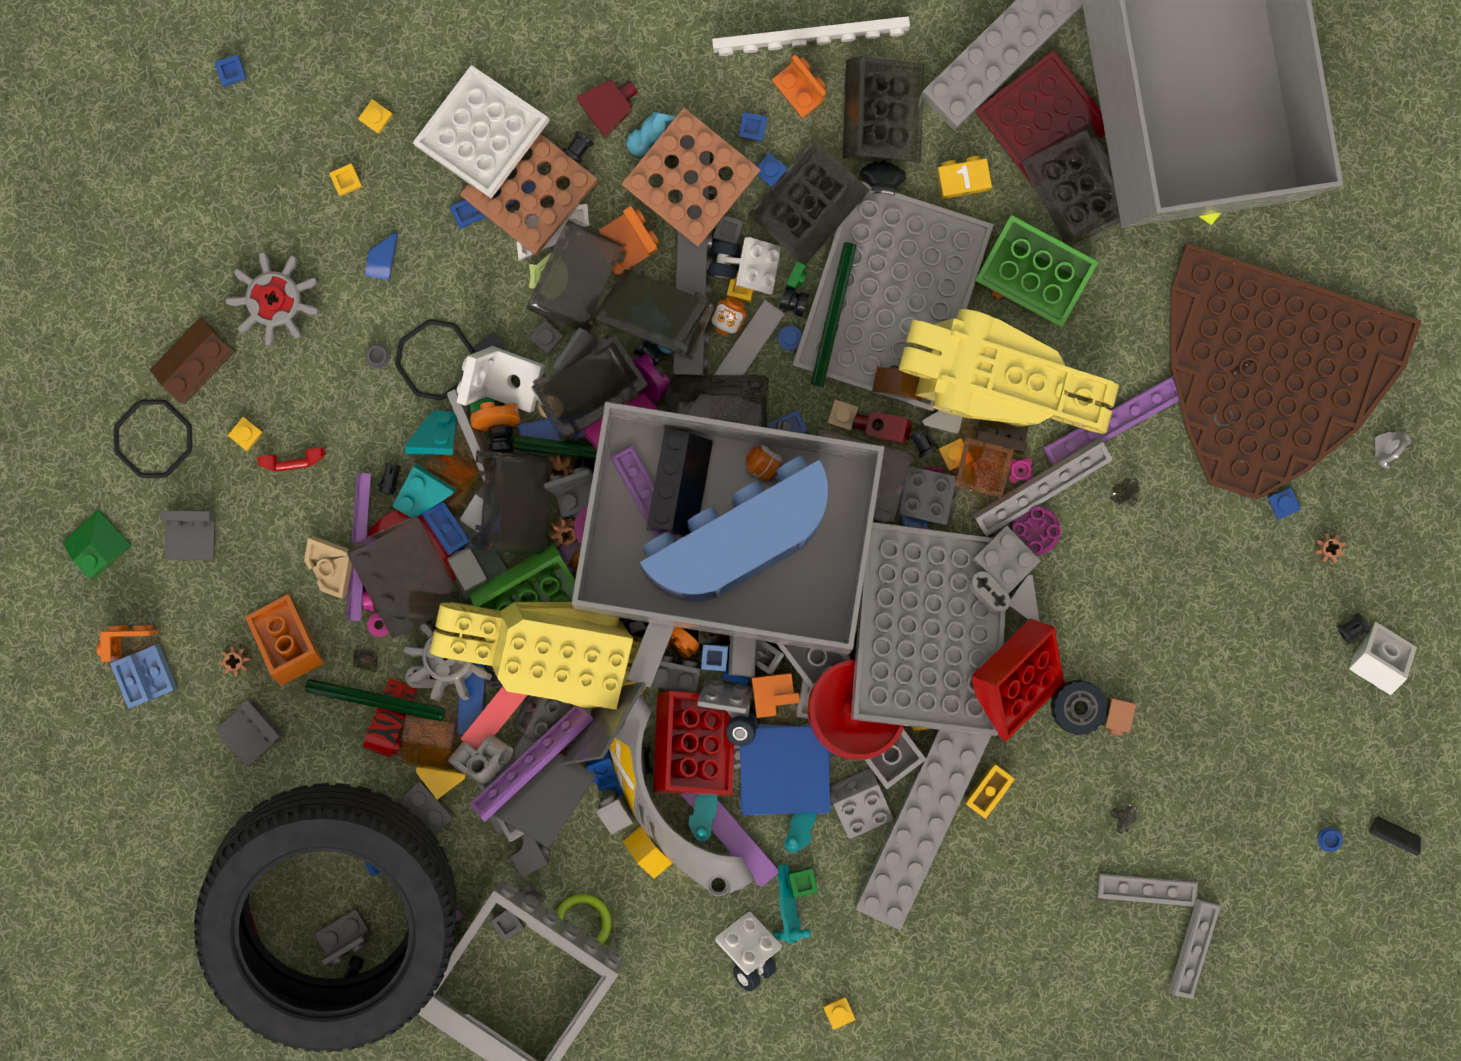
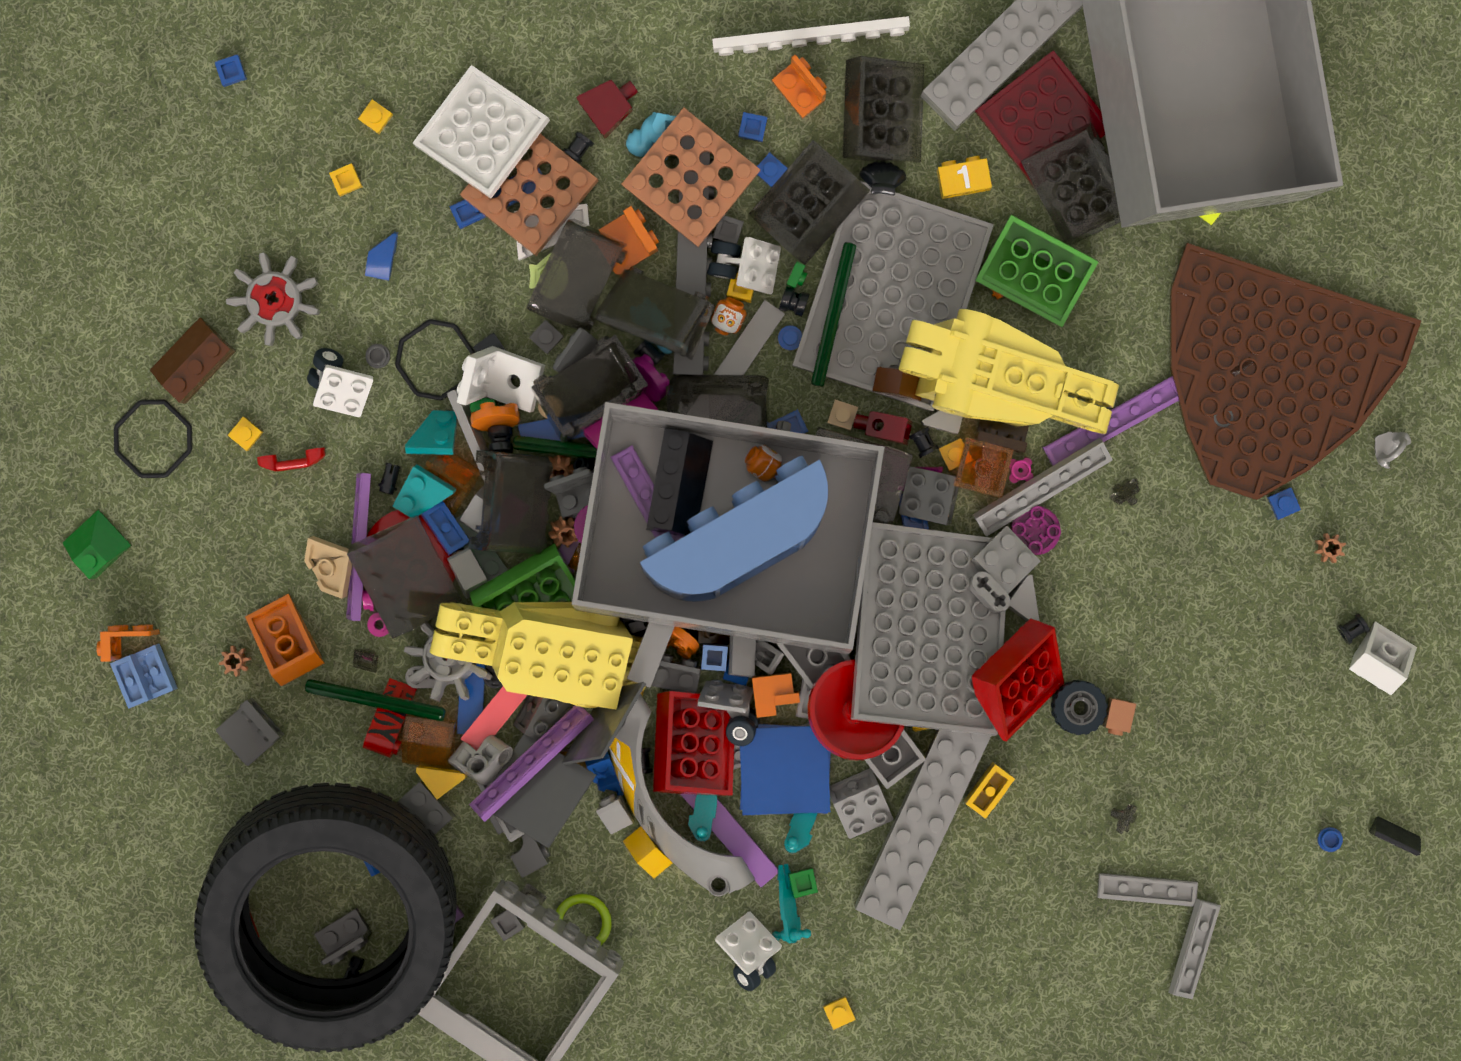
(189, 535): dark grey bracket -> none
(337, 387): none -> white plate

